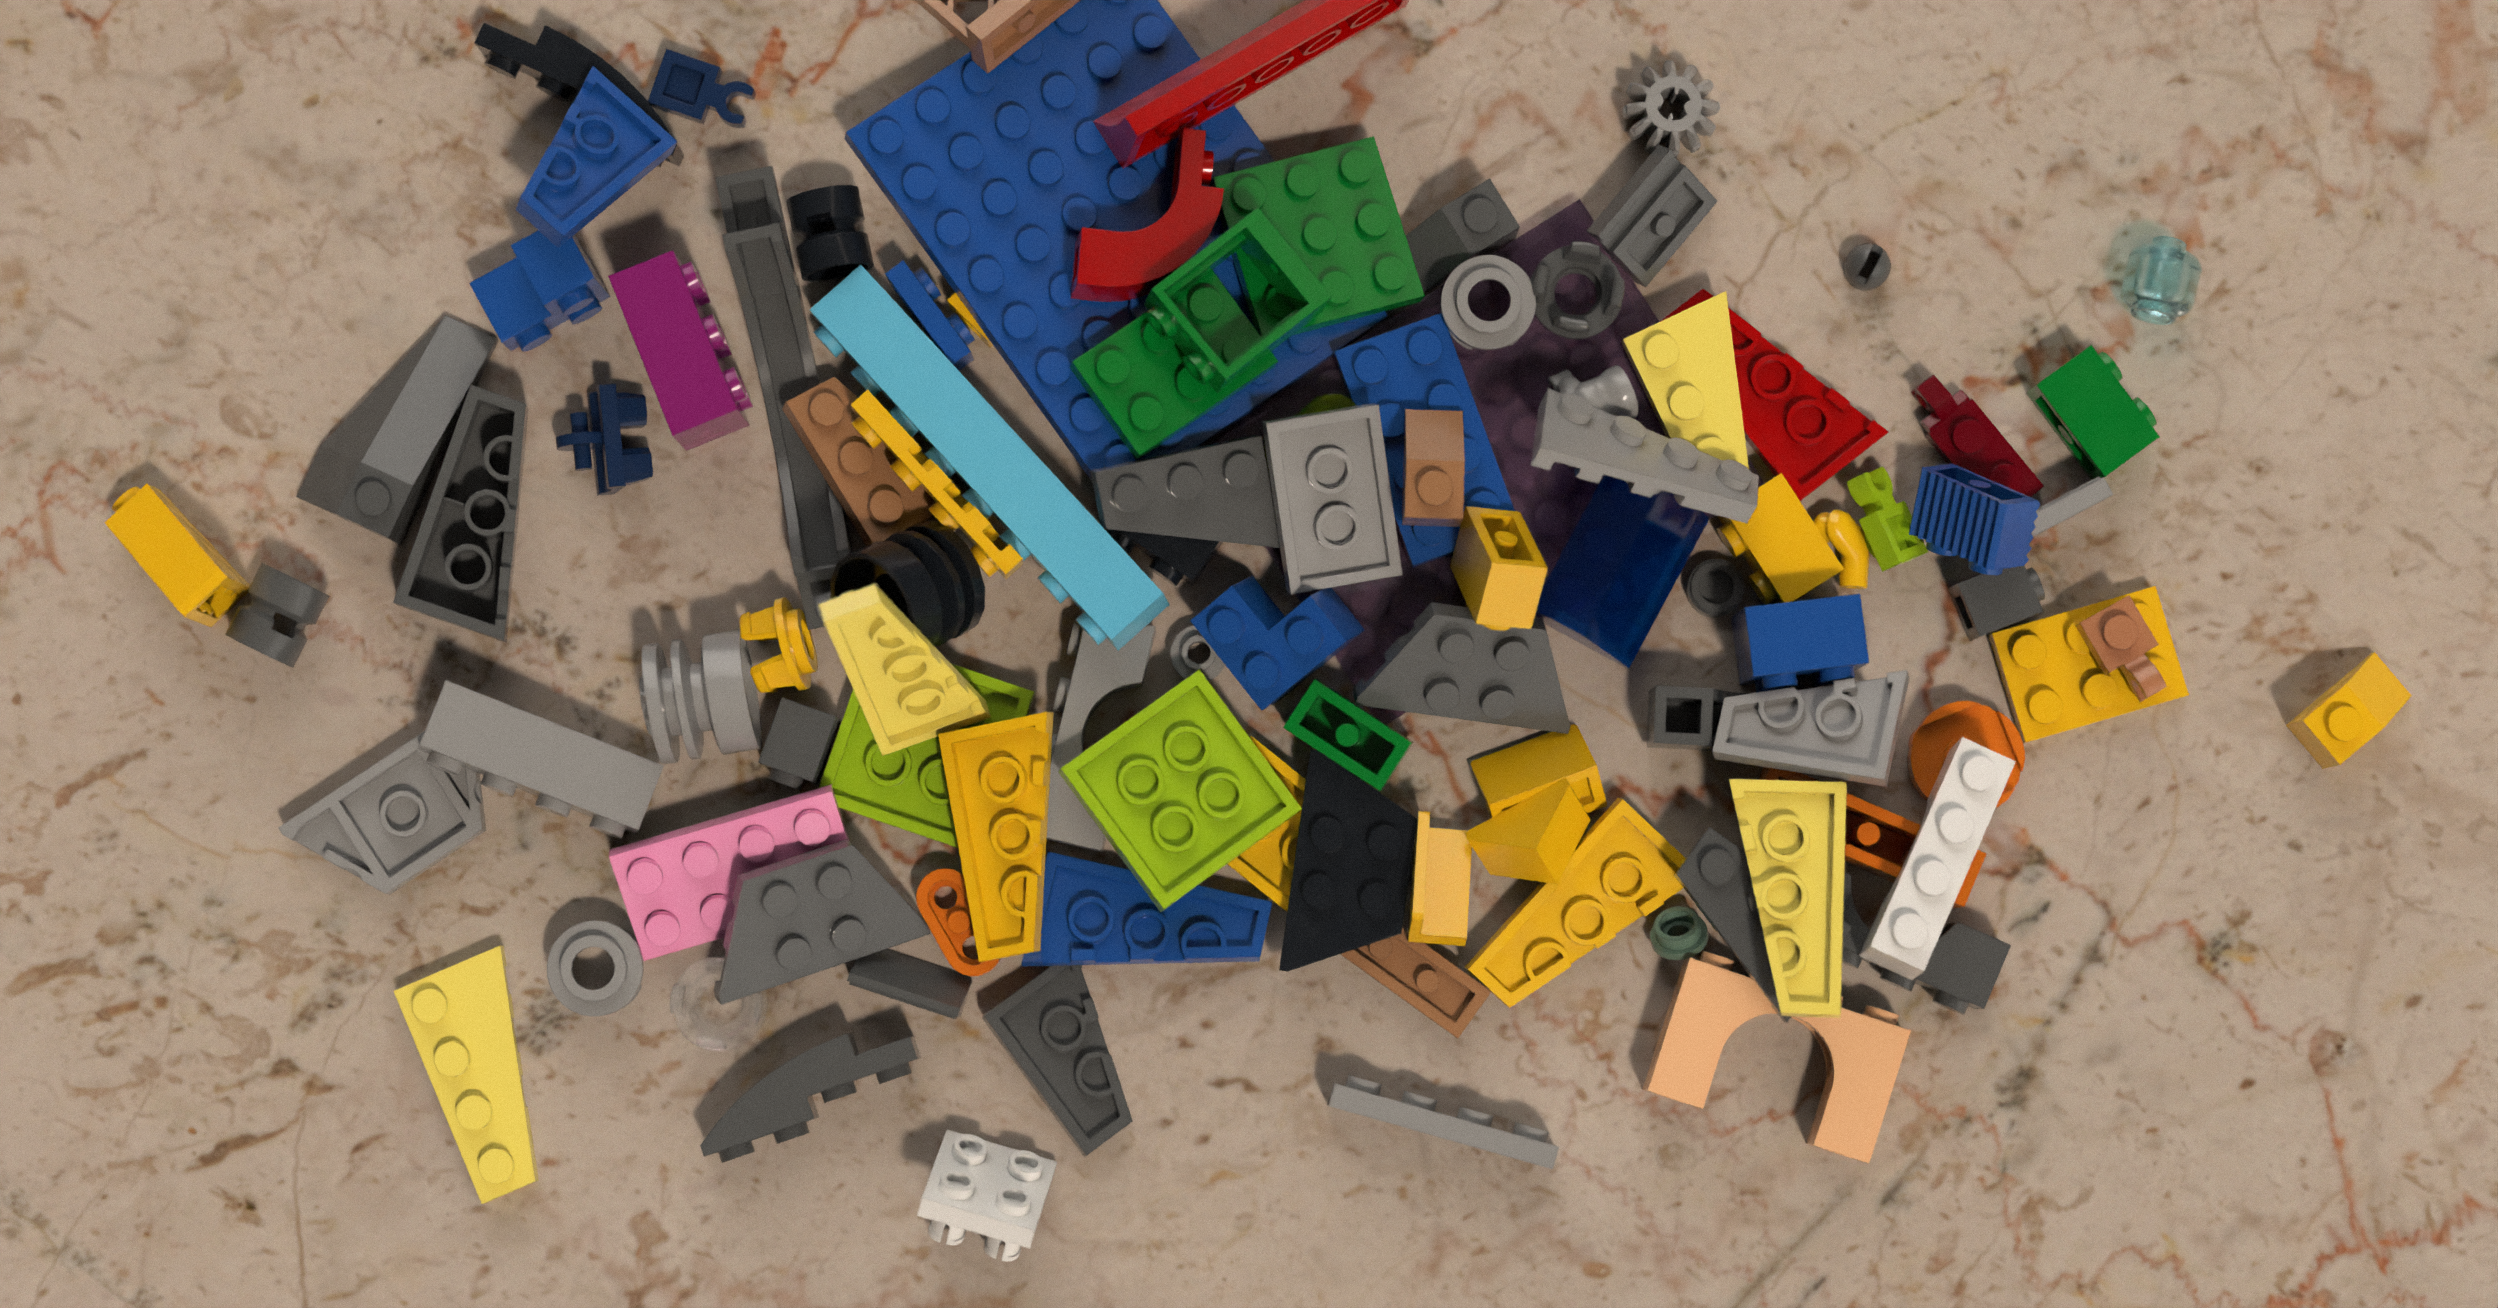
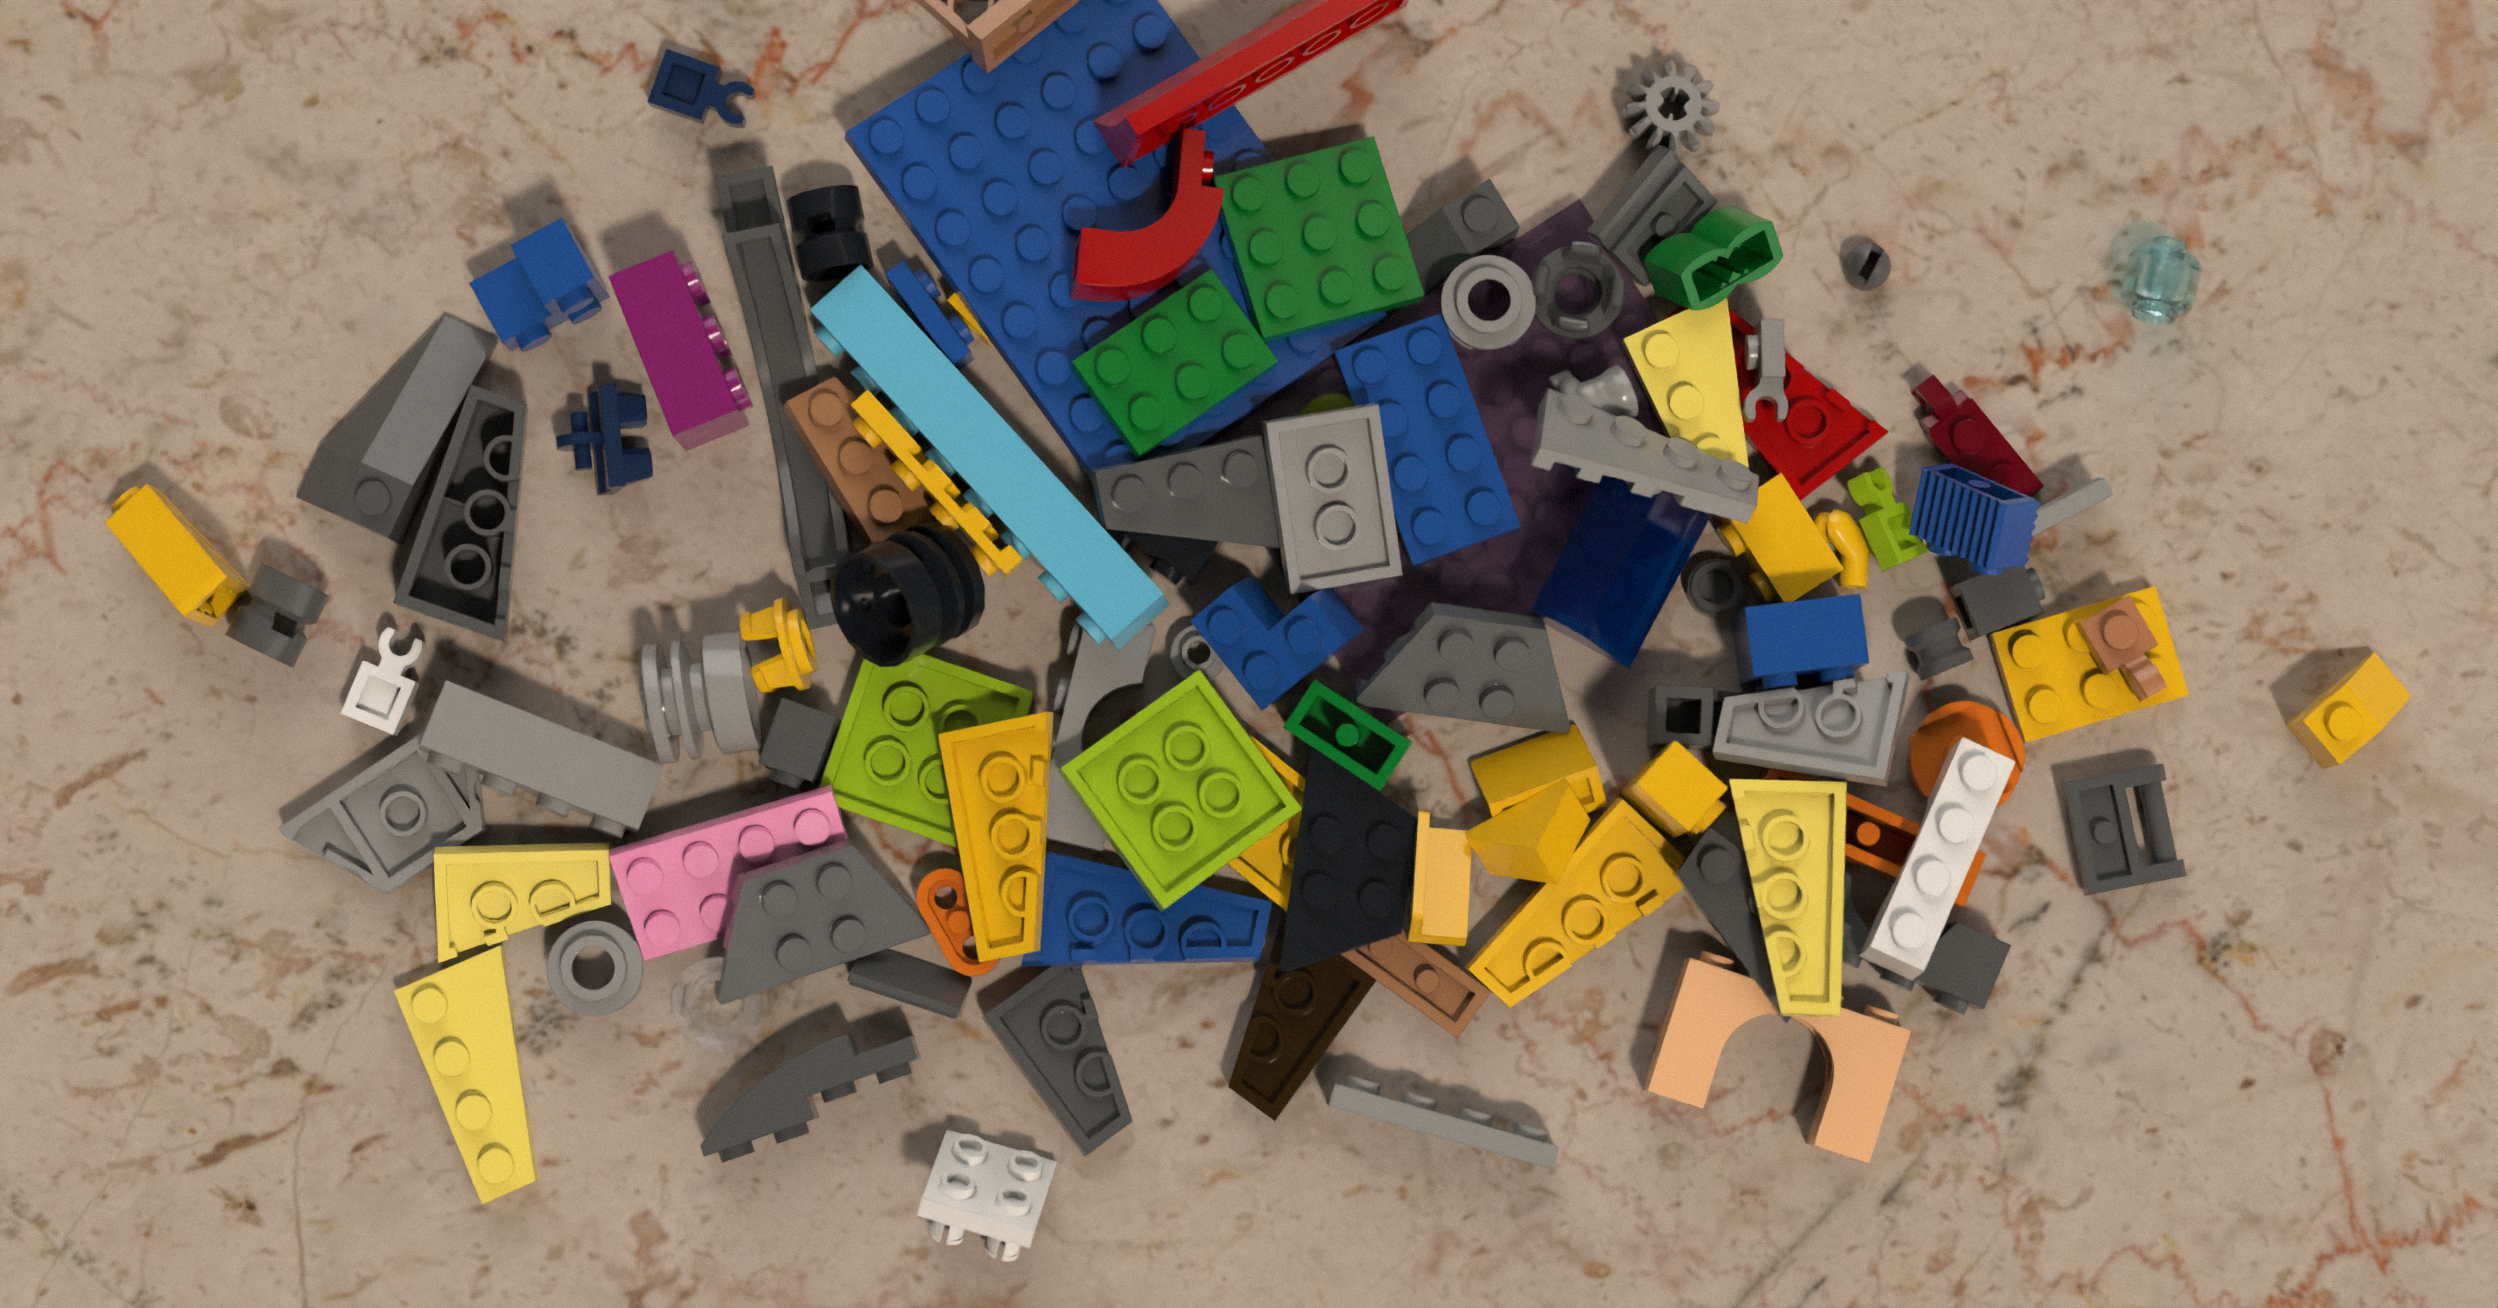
(382, 692): none -> white plate
(511, 888): none -> light yellow wing
(558, 65): black slope -> none
(593, 160): blue wing -> none
(897, 672): light yellow wing -> none
(1279, 266): green window -> none
(1294, 1025): none -> dark brown wing
(1433, 468): medium nougat slope -> none
(1498, 568): yellow brick -> none
(1676, 792): none -> yellow brick
(1678, 933): sand green plate -> none
(1713, 258): none -> green brick
(1767, 357): none -> light grey plate
(1938, 648): none -> dark grey wheel
(2094, 413): green brick -> none
(2106, 834): none -> dark grey plate

